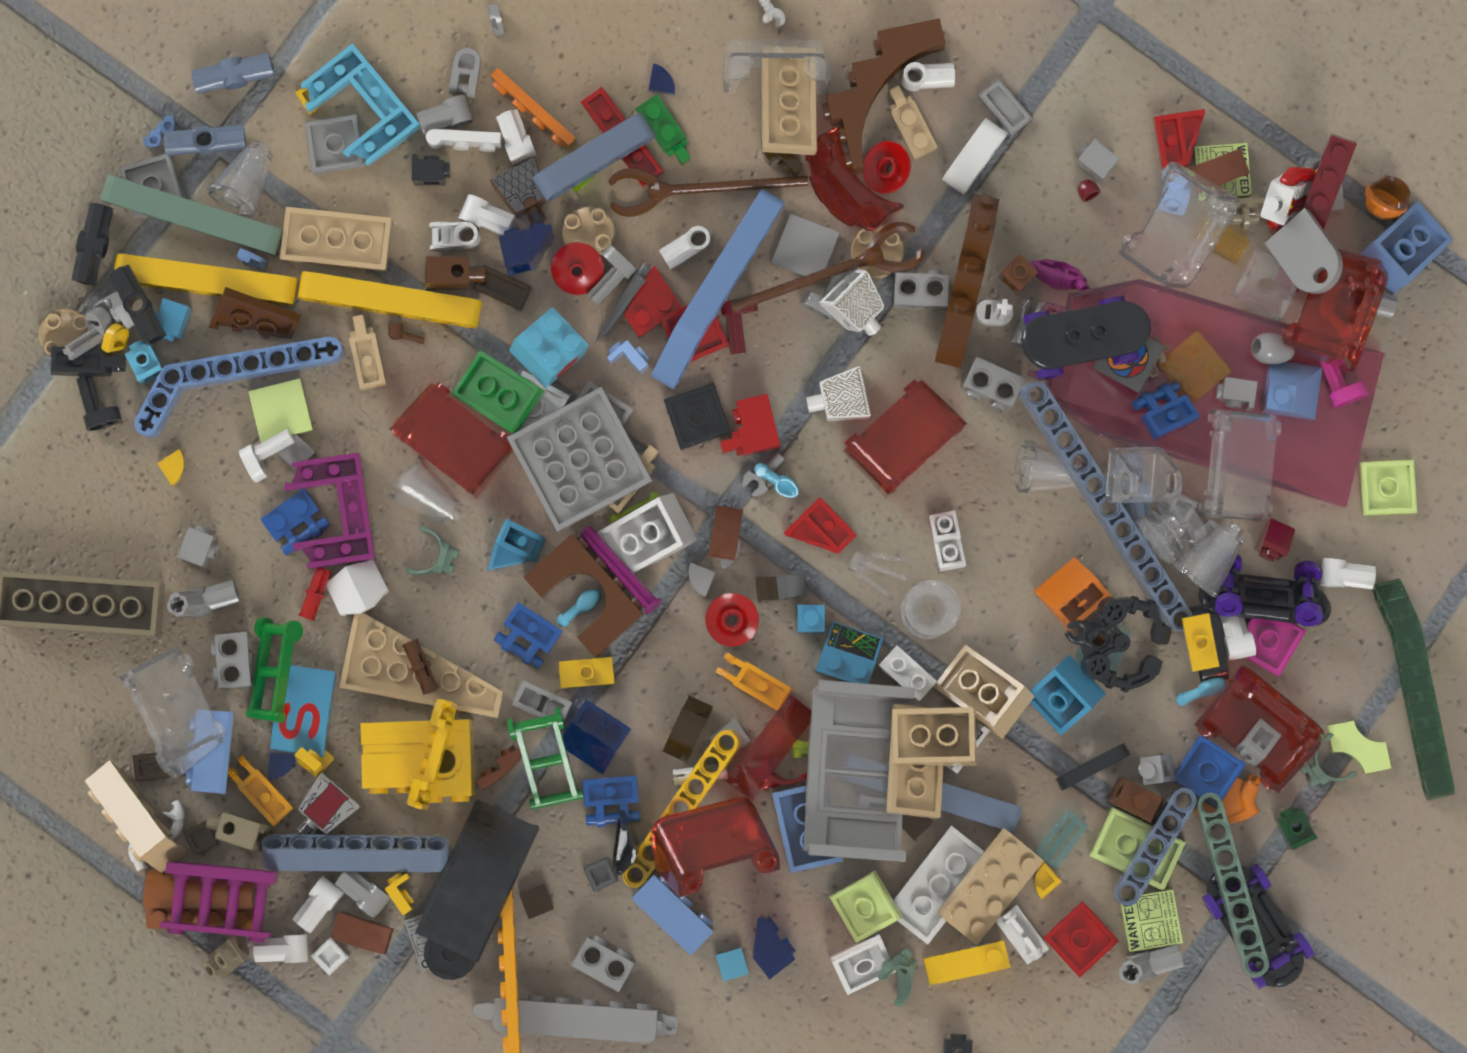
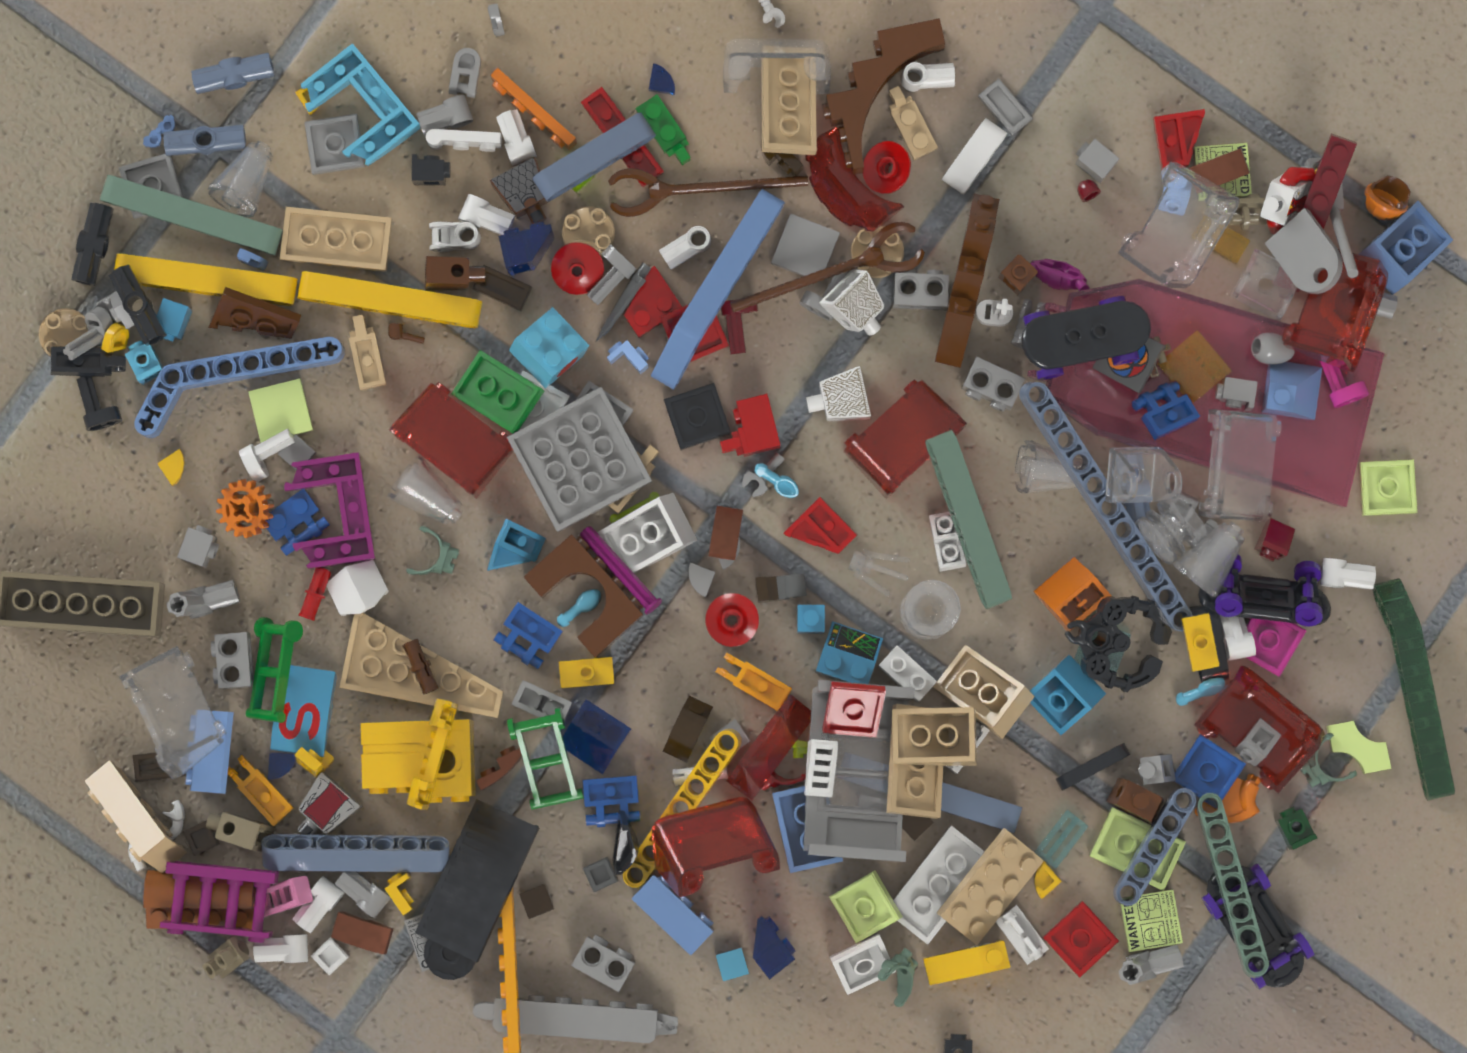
(245, 508): none -> orange gear
(299, 893): none -> bright pink slope
(832, 747): none -> white slope
(854, 709): none -> plate
(968, 519): none -> sand green beam
(1343, 243): none -> light grey bar

